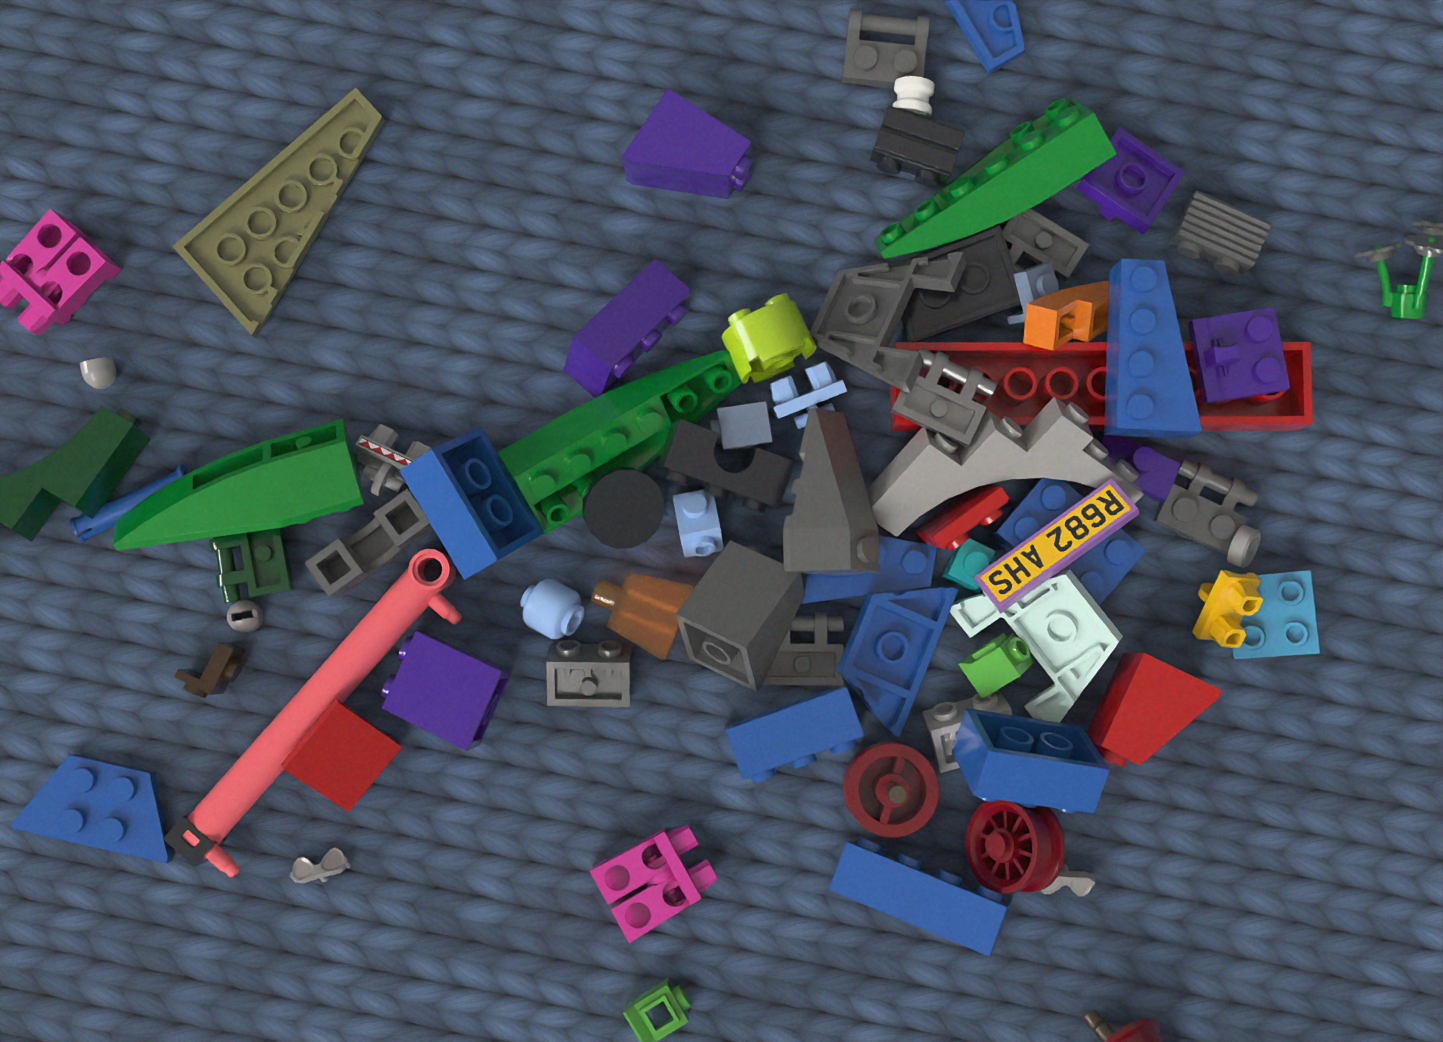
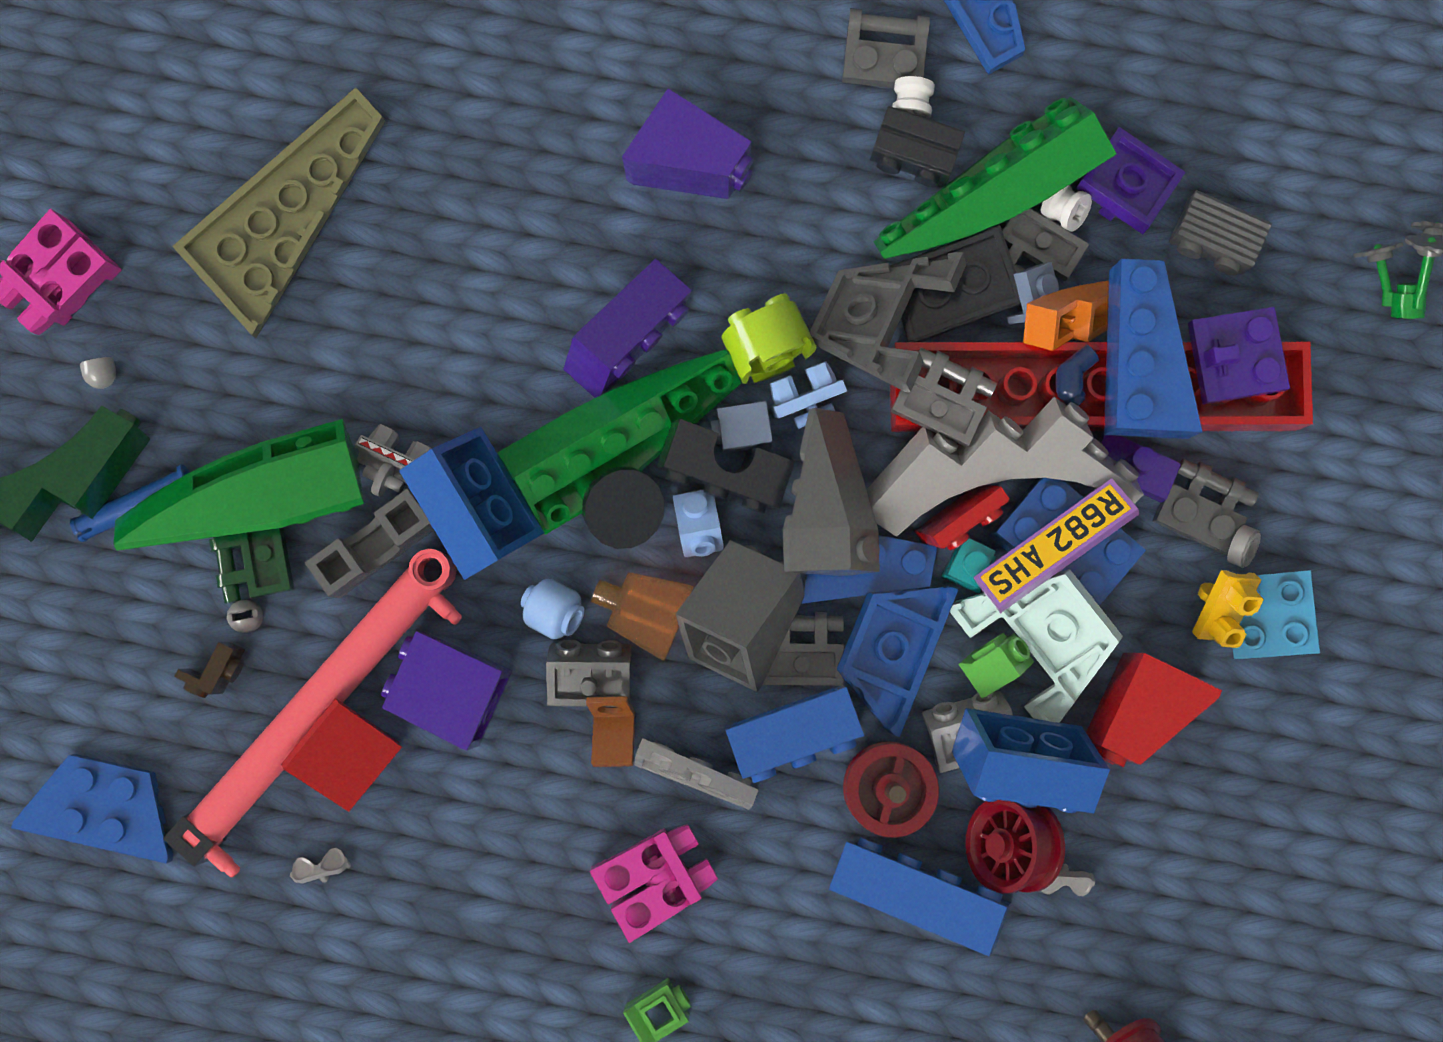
(612, 731): none -> dark orange bracket
(695, 774): none -> light grey wing
(1068, 208): none -> white wheel
(1070, 375): none -> dark blue arm

